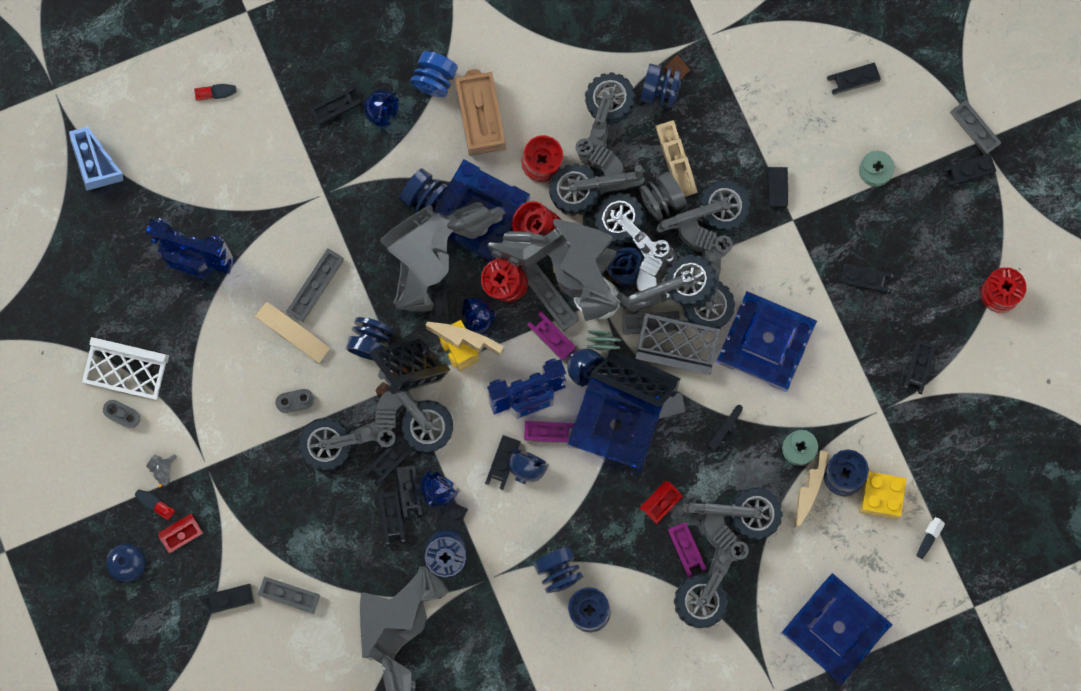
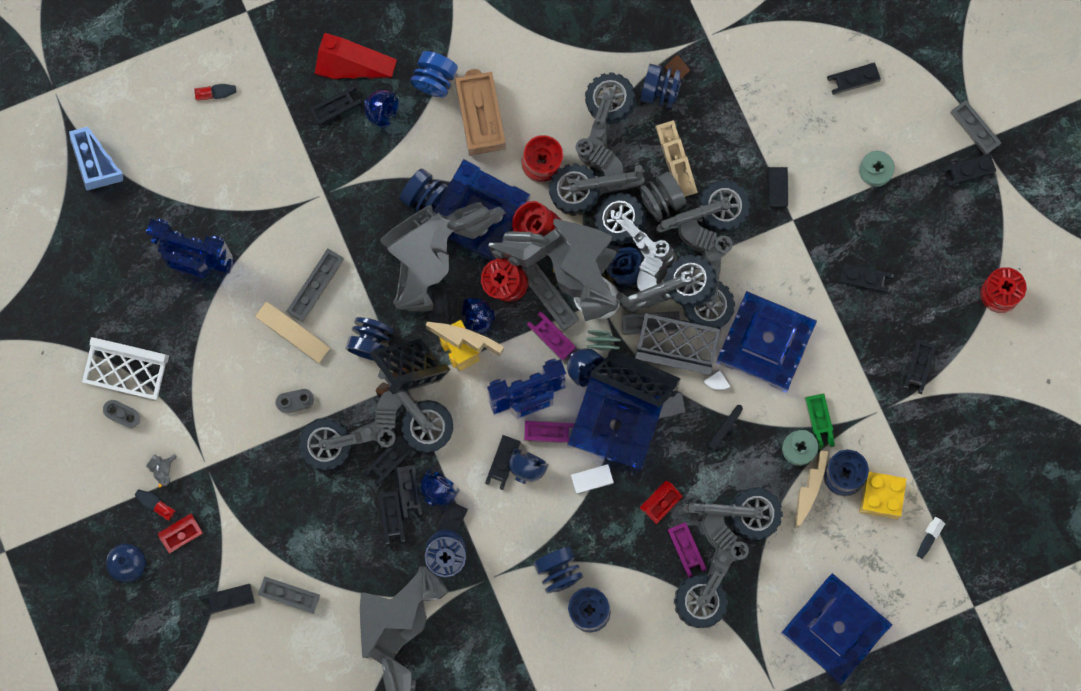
(346, 59): none -> red wedge
(592, 479): none -> white tile
(717, 382): none -> white tile
(820, 418): none -> green hinge

